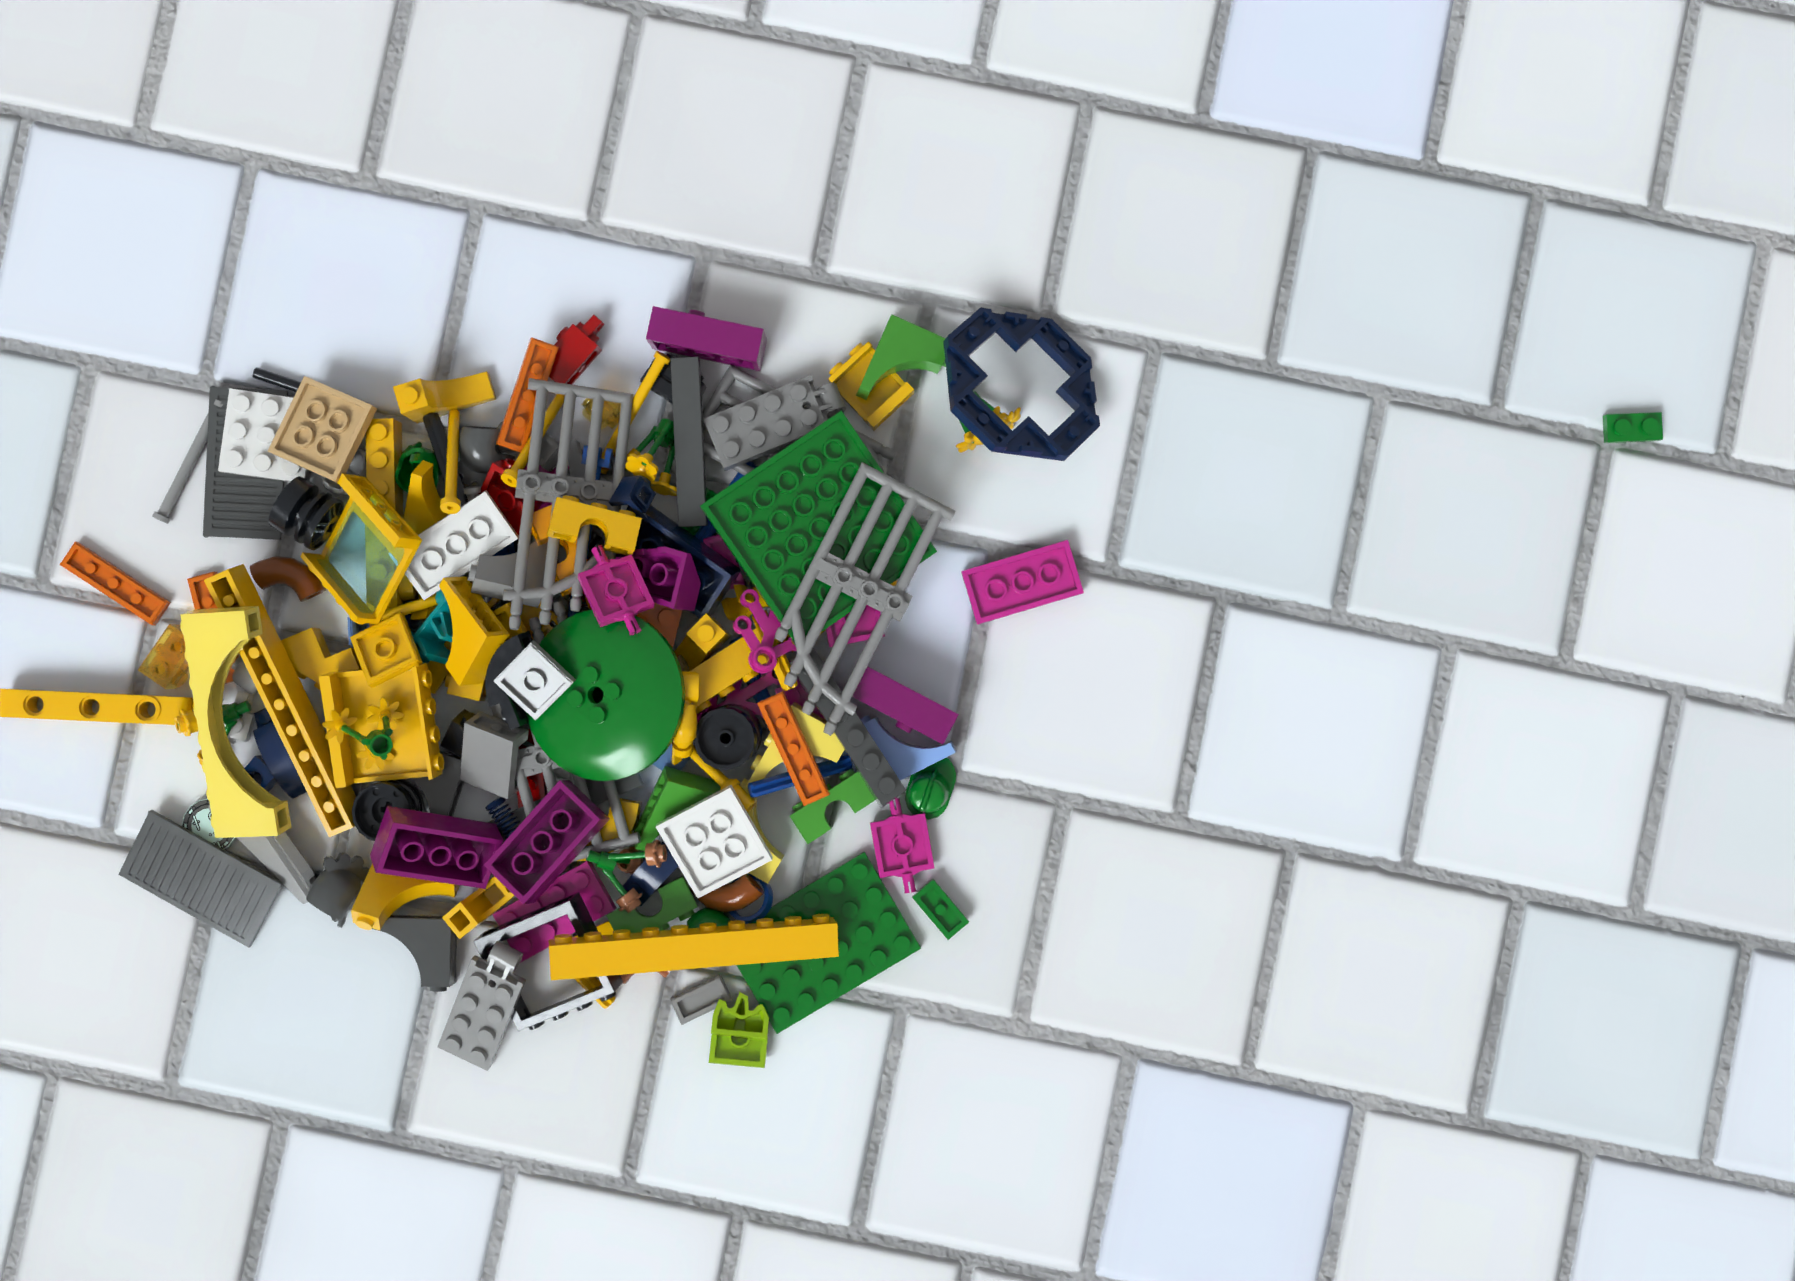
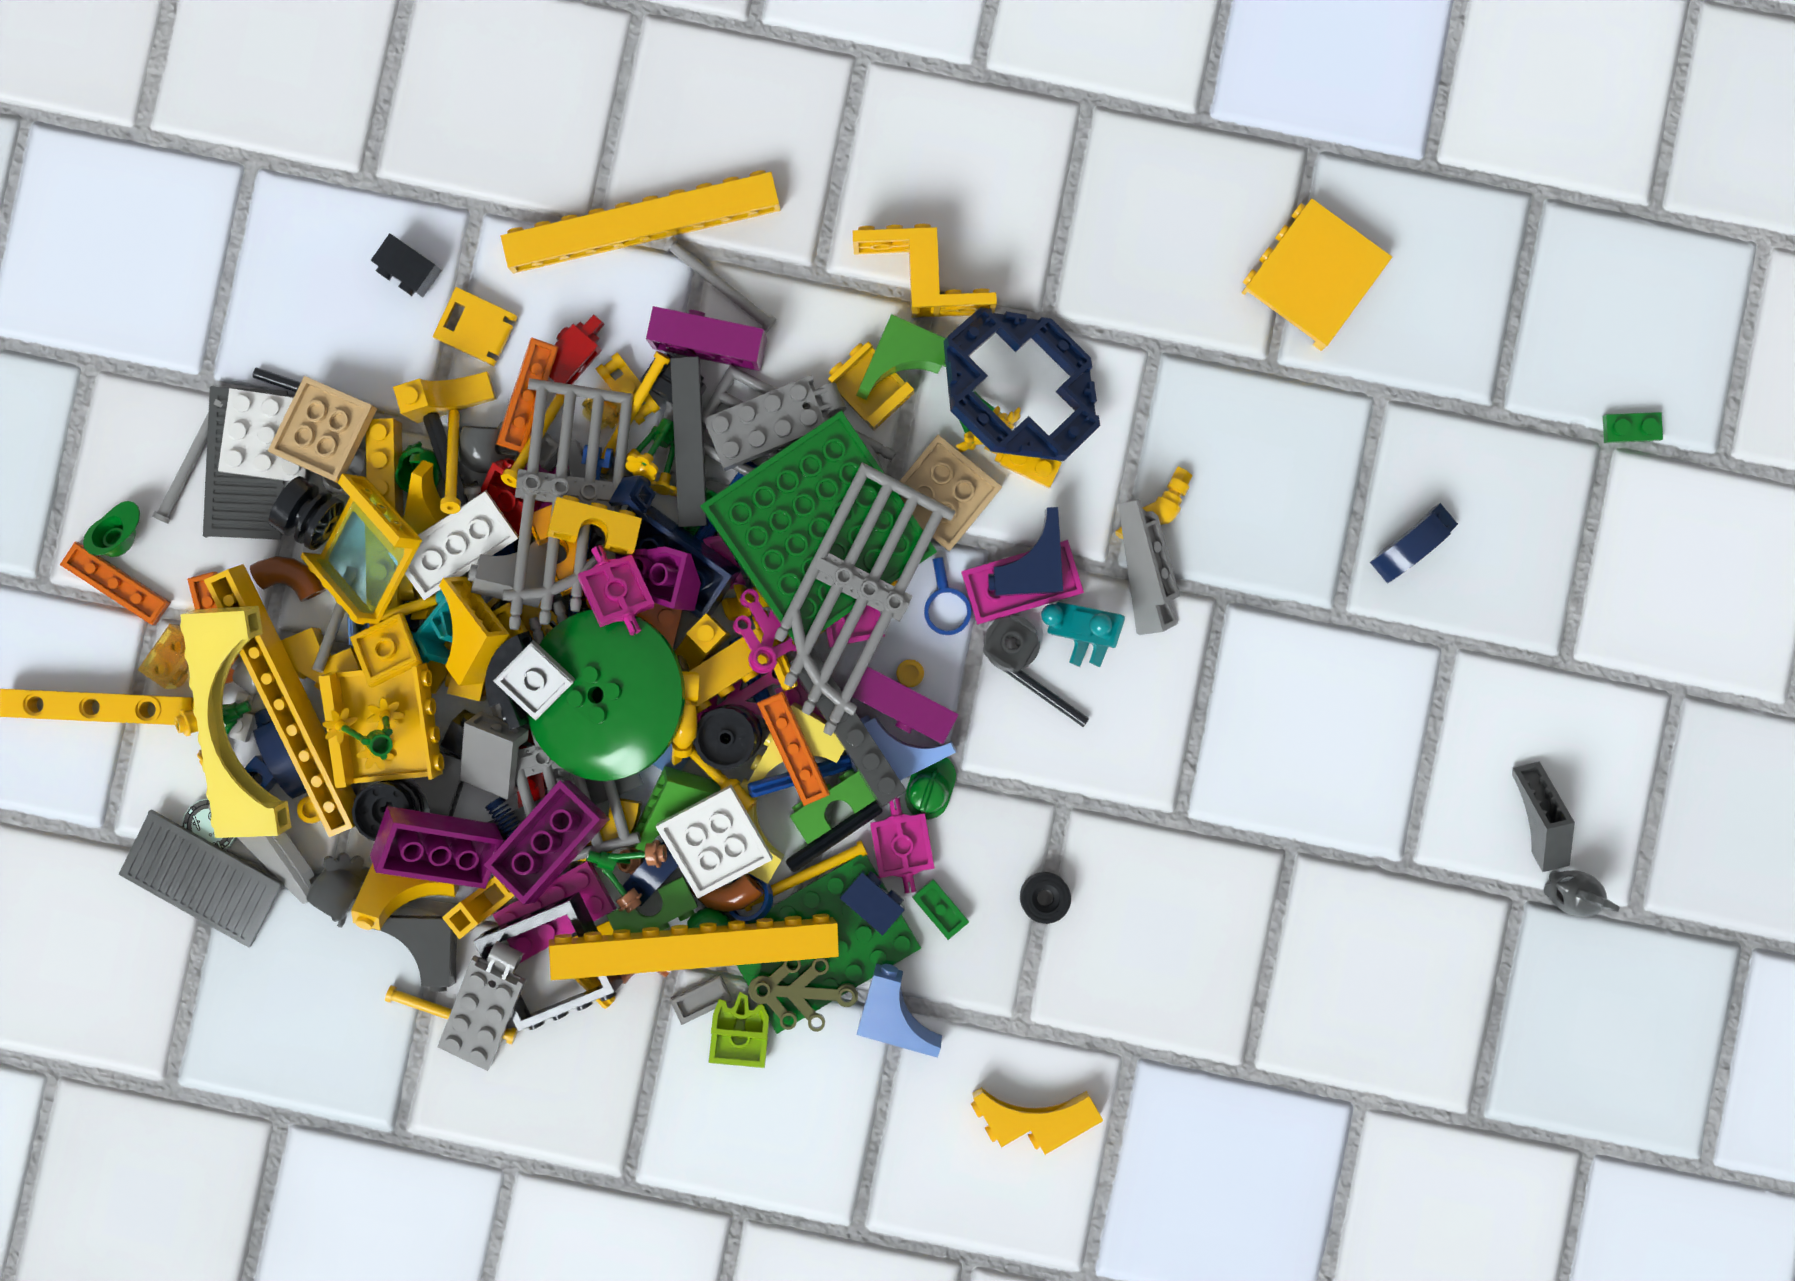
(114, 531): none -> green piece
(307, 811): none -> yellow tile
(329, 638): none -> light grey bar
(405, 265): none -> black brick
(433, 1008): none -> yellow bar
(478, 329): none -> yellow container
(626, 383): none -> yellow plate
(640, 222): none -> yellow brick
(673, 246): none -> light grey bar
(798, 993): none -> olive plant
(814, 871): none -> yellow bar
(833, 836): none -> black axle
(873, 901): none -> dark blue brick
(888, 1018): none -> medium blue arch
(910, 673): none -> yellow tile
(924, 270): none -> yellow bracket
(942, 585): none -> blue piece
(954, 482): none -> tan plate
(1026, 640): none -> dark grey plate
(1036, 469): none -> yellow hinge
(1036, 571): none -> dark blue arch
(1049, 697): none -> black bar
(1049, 1125): none -> yellow arch
(1053, 911): none -> black tyre
(1084, 627): none -> teal piece
(1148, 569): none -> light grey wedge
(1168, 504): none -> yellow piece
(1316, 272): none -> yellow panel
(1414, 544): none -> dark blue arch
(1547, 816): none -> dark grey arch
(1581, 894): none -> dark grey piece

